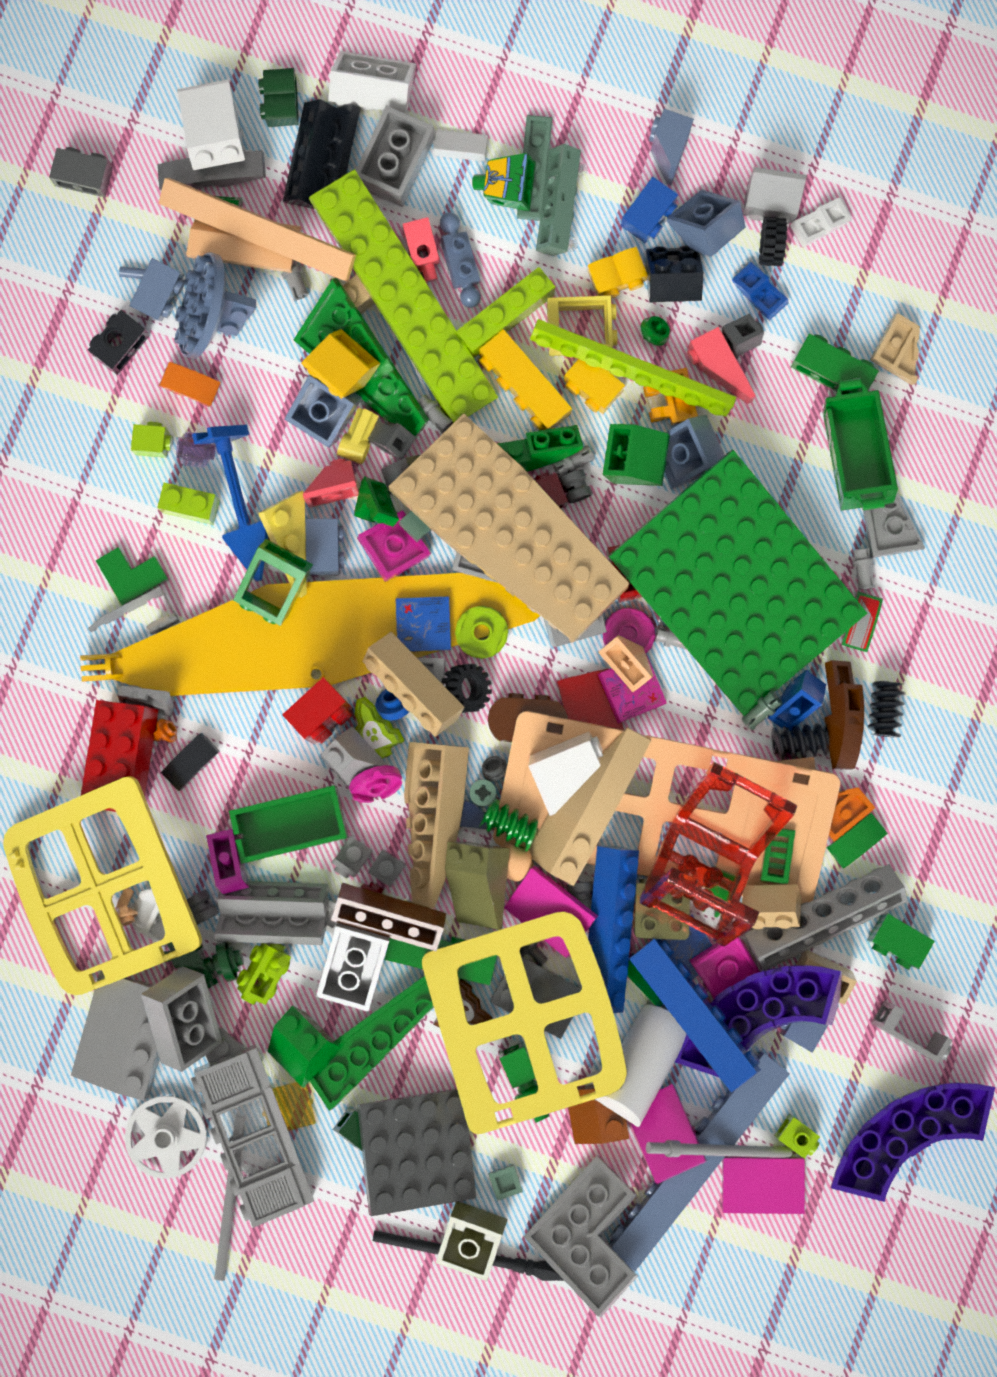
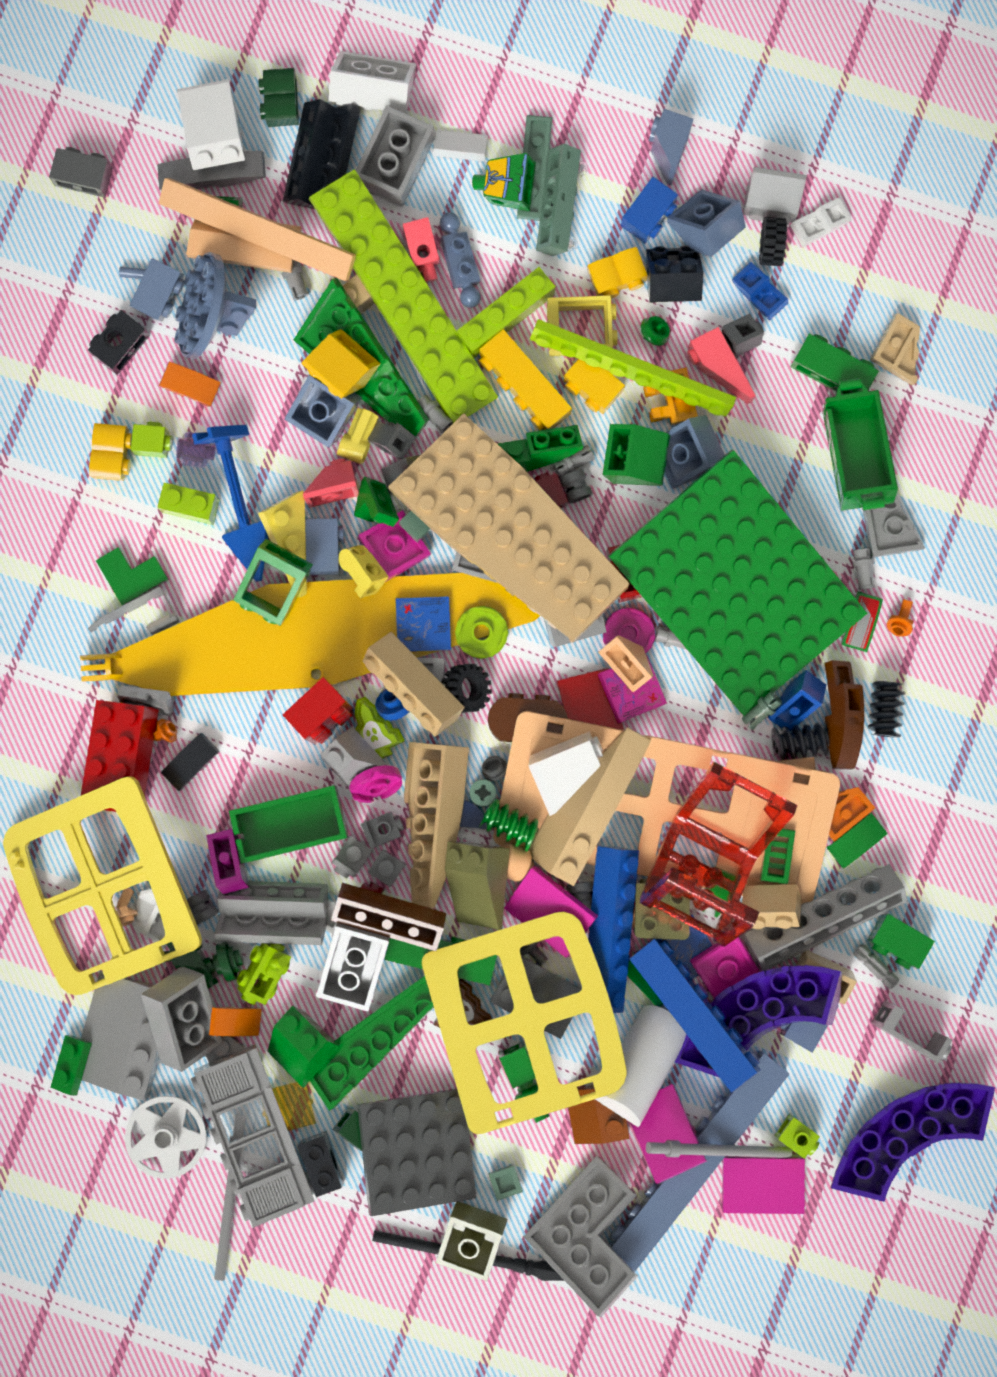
(71, 1065): none -> green plate
(109, 452): none -> yellow brick
(235, 1021): none -> orange slope
(321, 1164): none -> black brick
(363, 569): none -> light yellow leg
(372, 833): none -> dark grey brick
(876, 966): none -> light grey axle
(900, 624): none -> orange plate

